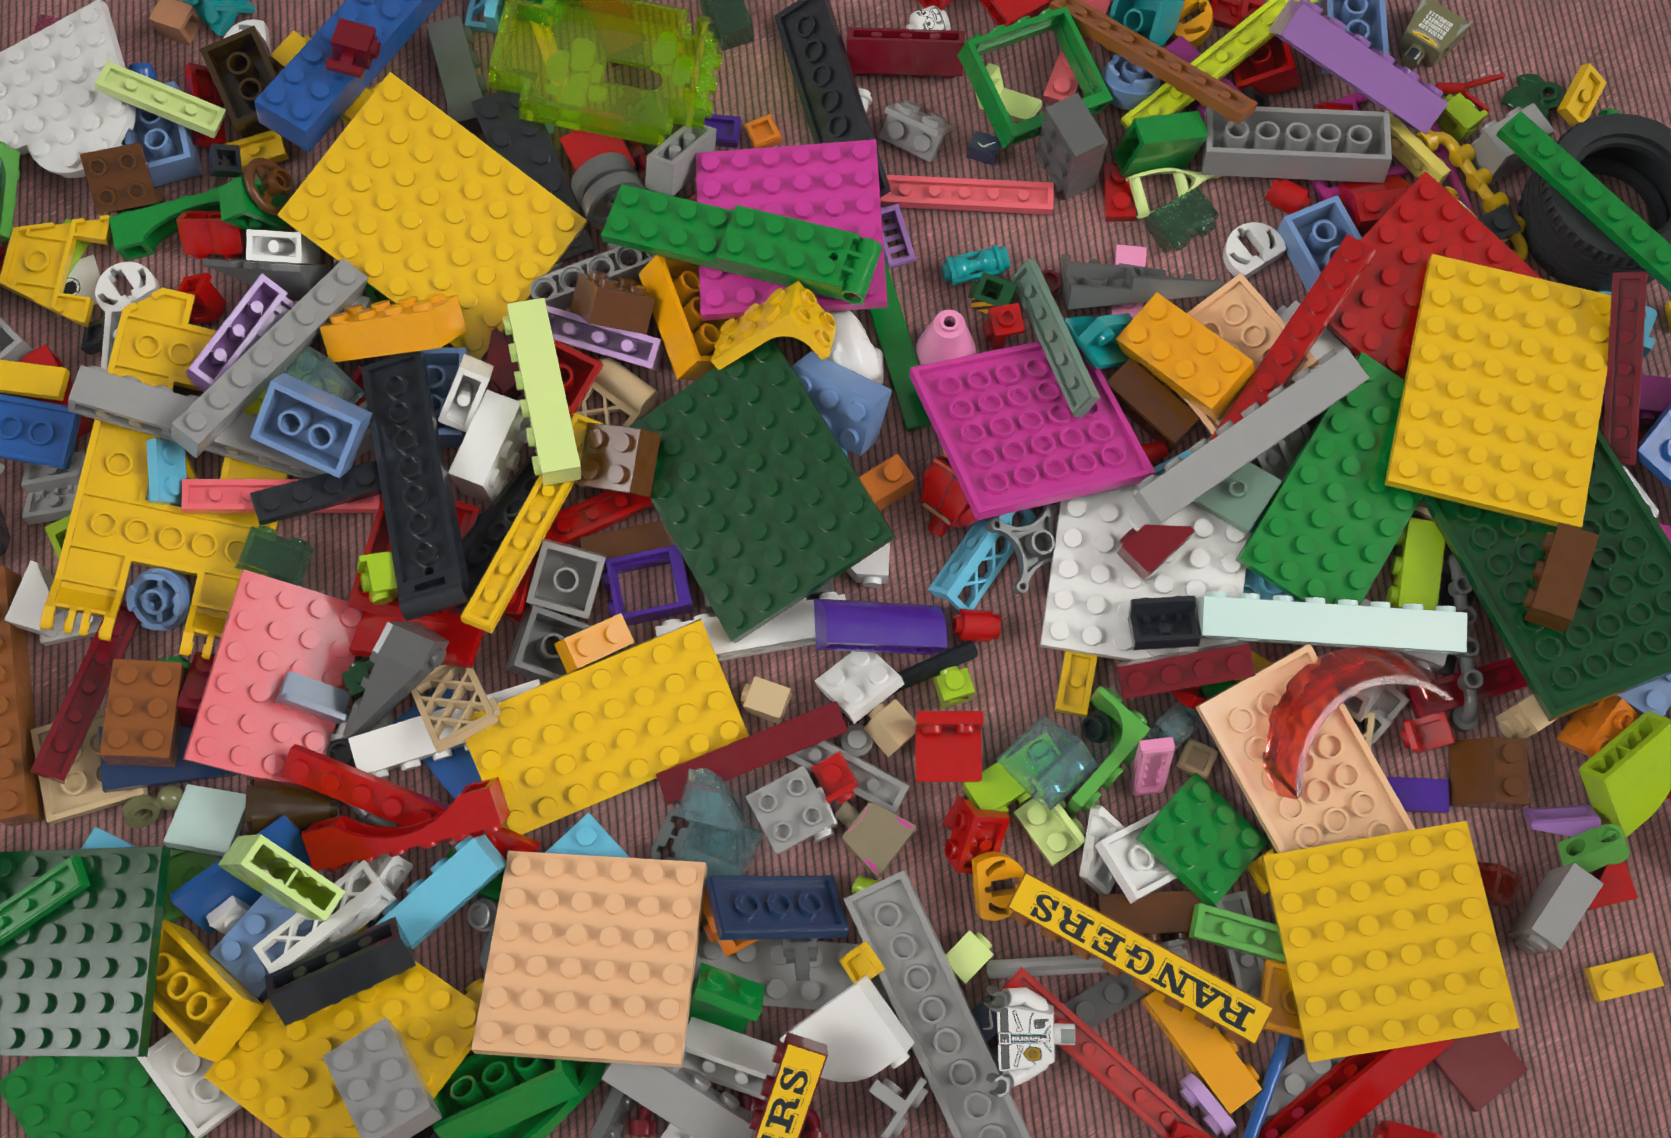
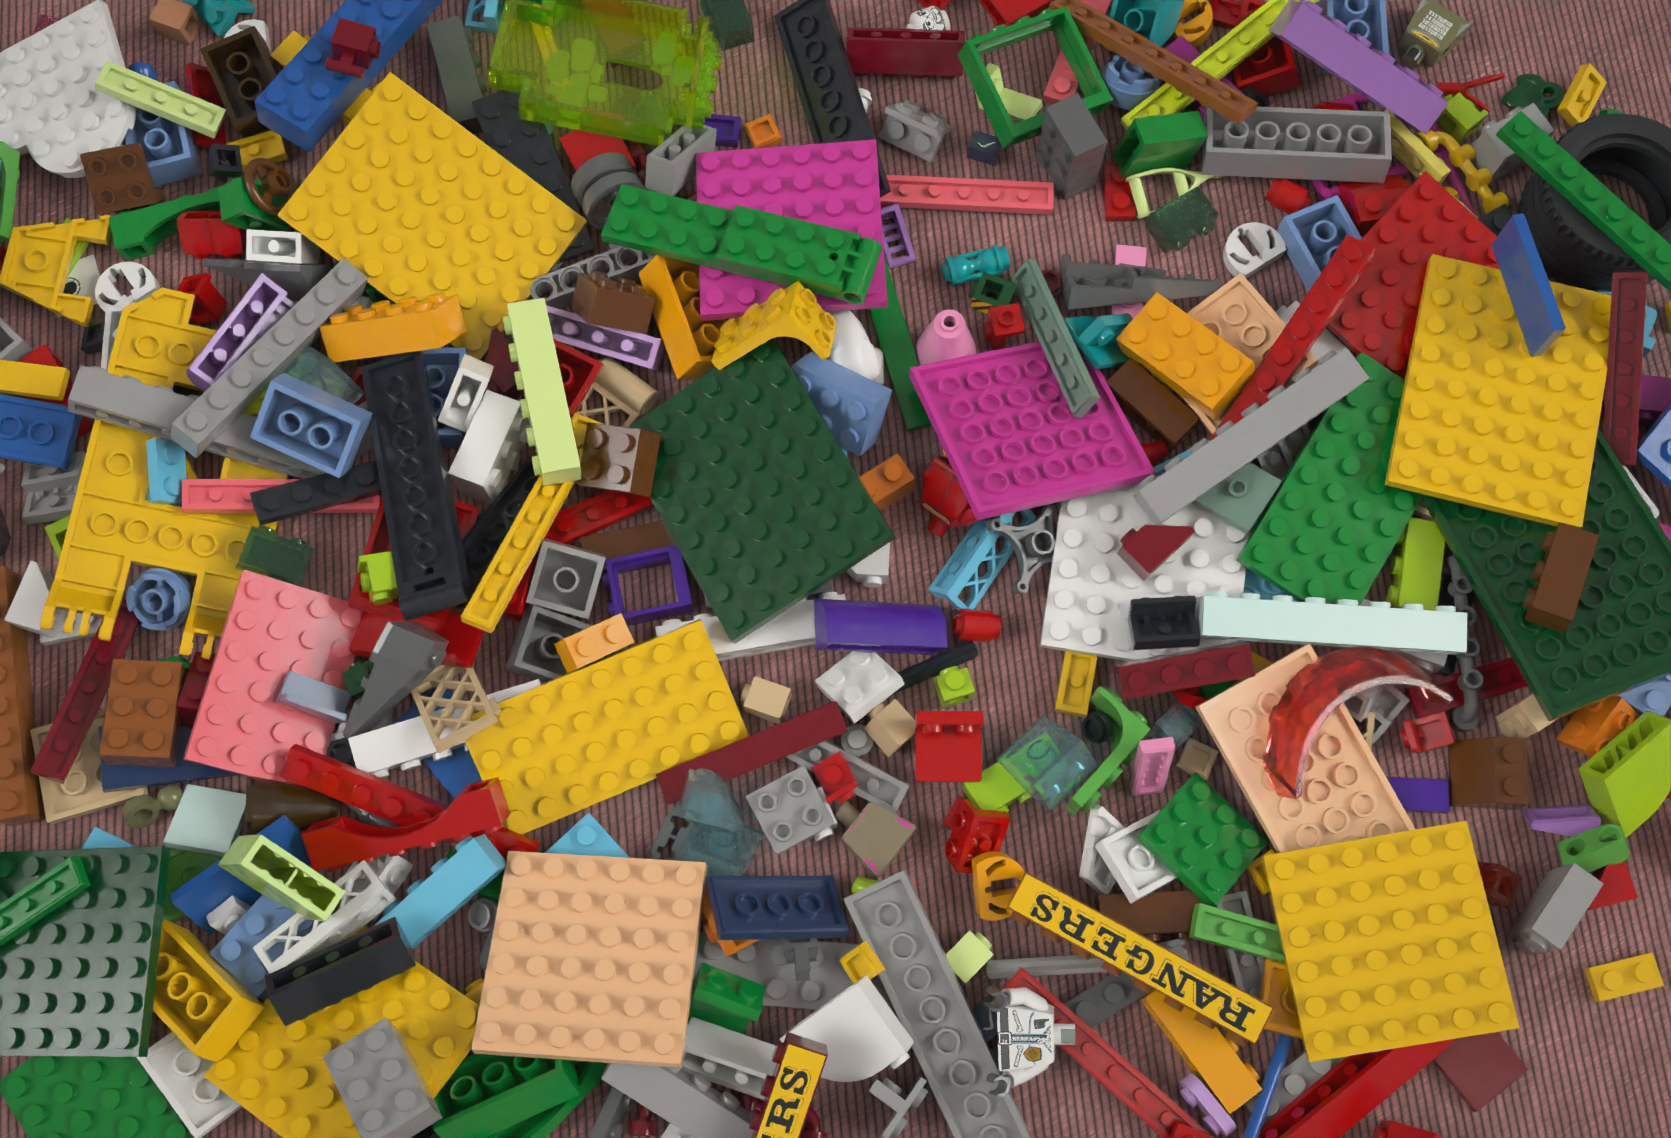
(1051, 830): yellowish green bracket -> none
(1528, 285): none -> blue tile

